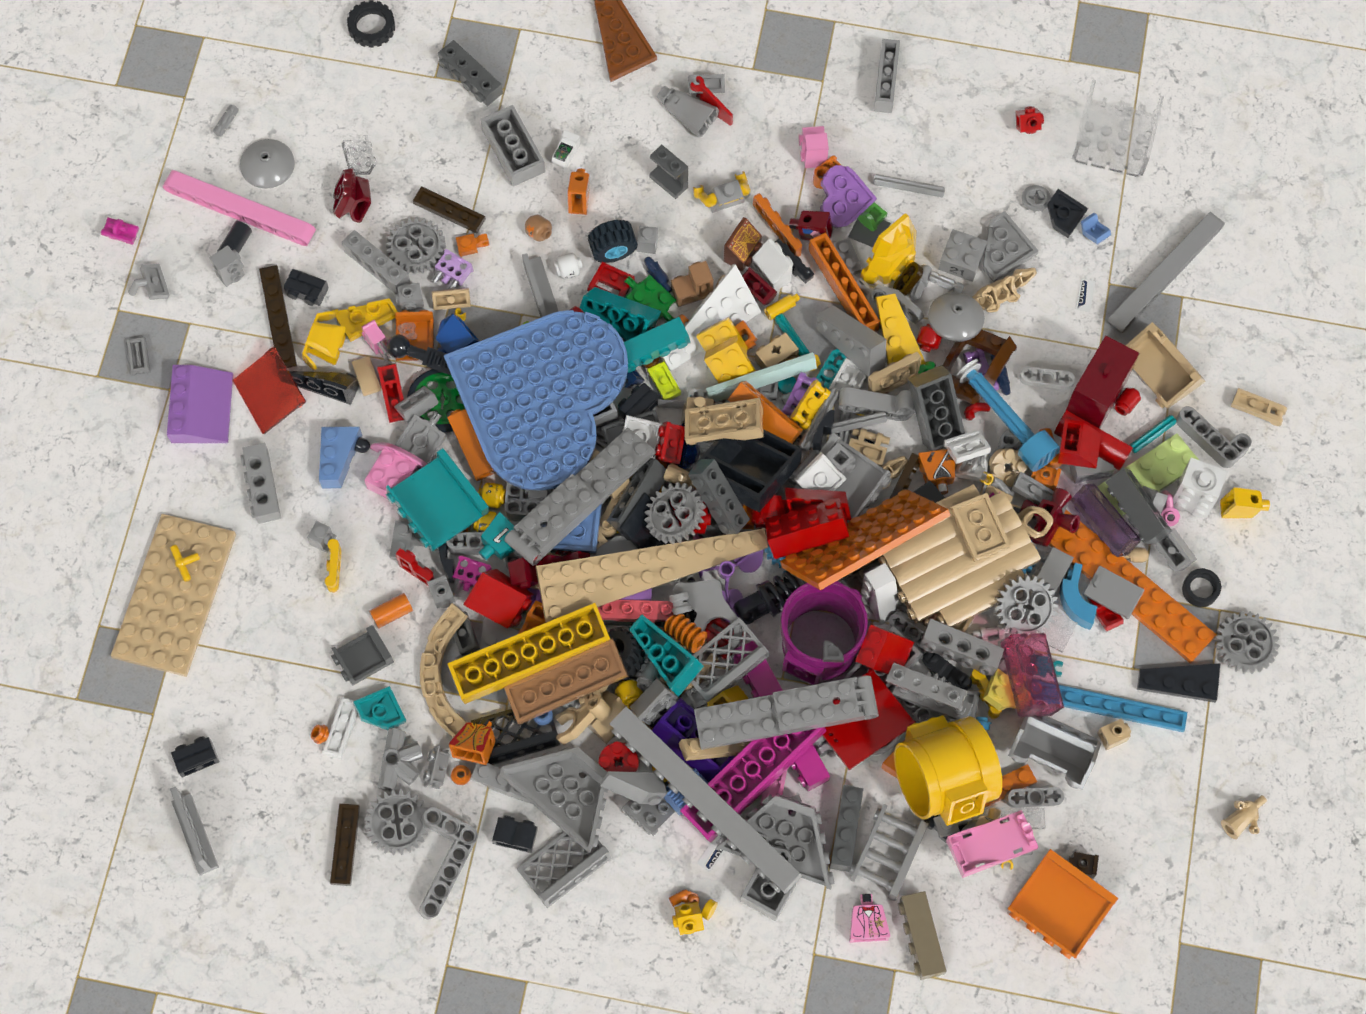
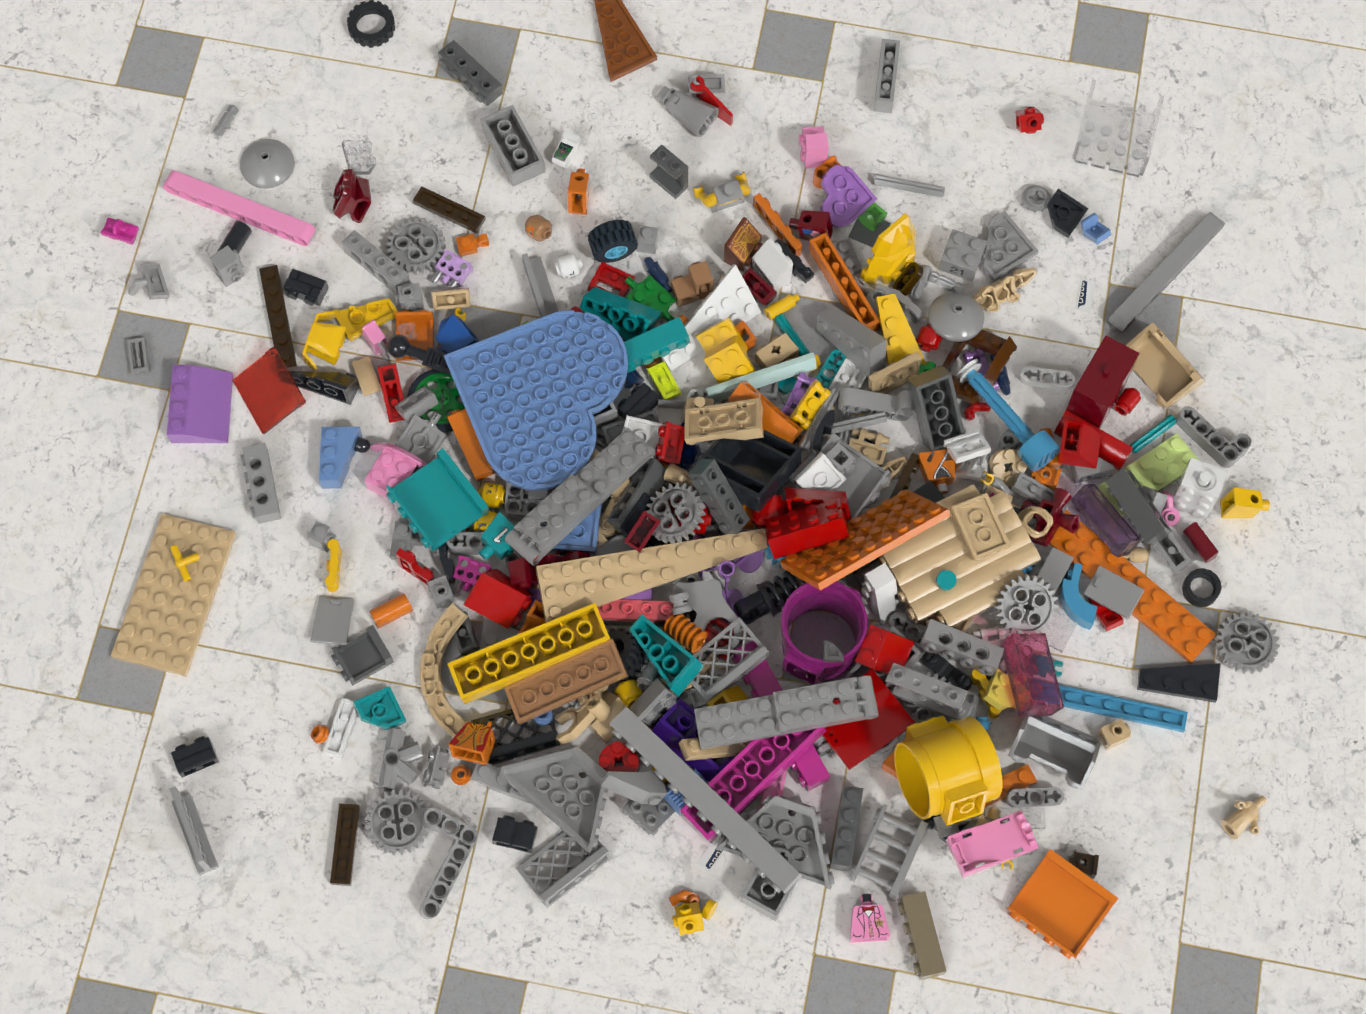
(332, 620): none -> light grey container
(641, 531): none -> dark red torso
(946, 580): none -> teal tile
(1200, 542): none -> dark red brick
(1259, 406): tan plate -> none

